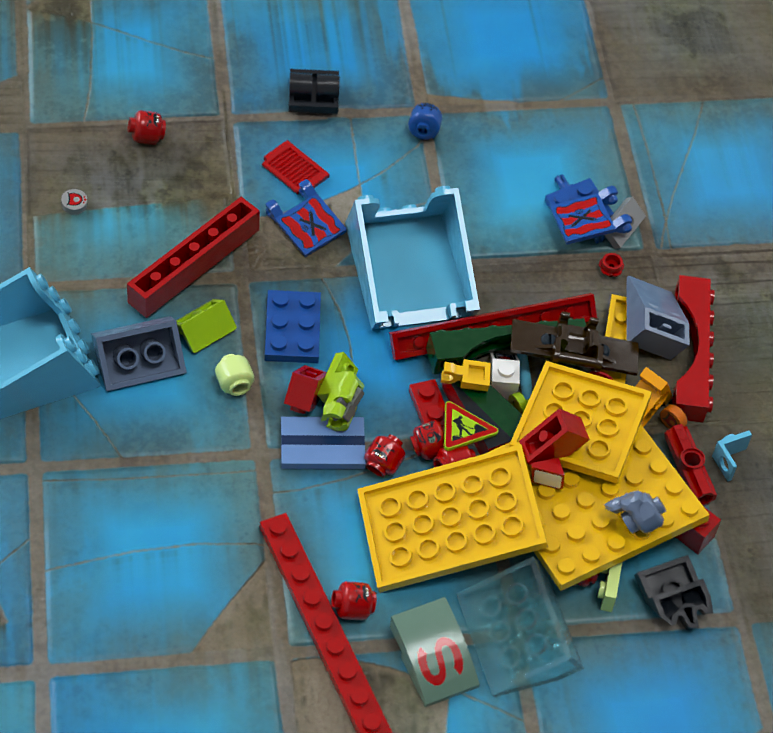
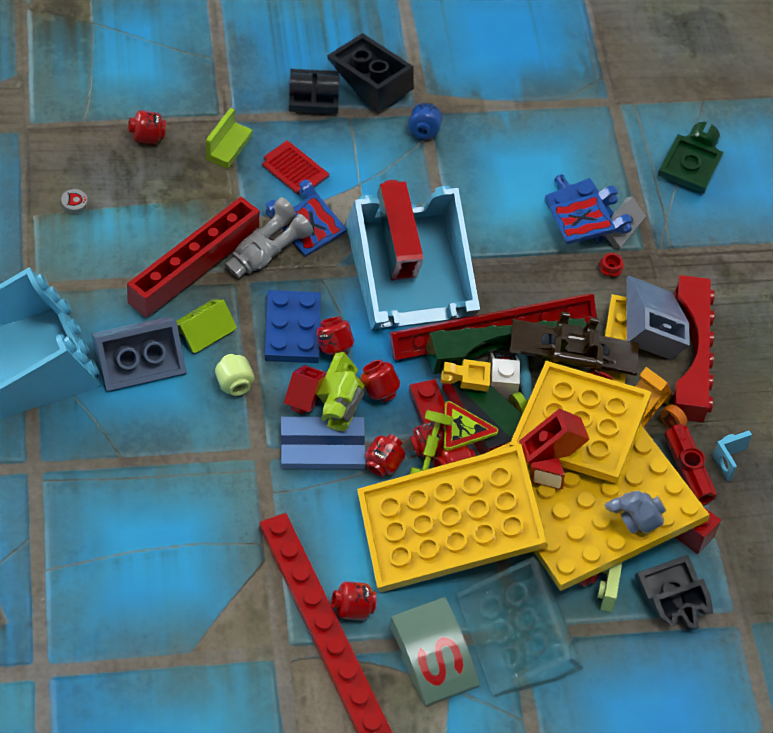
(227, 140): none -> lime panel
(258, 249): none -> light grey piece
(335, 336): none -> red head
(373, 71): none -> black slope
(380, 380): none -> red head
(399, 230): none -> red slope
(432, 440): none -> lime wheel
(693, 158): none -> dark green plate

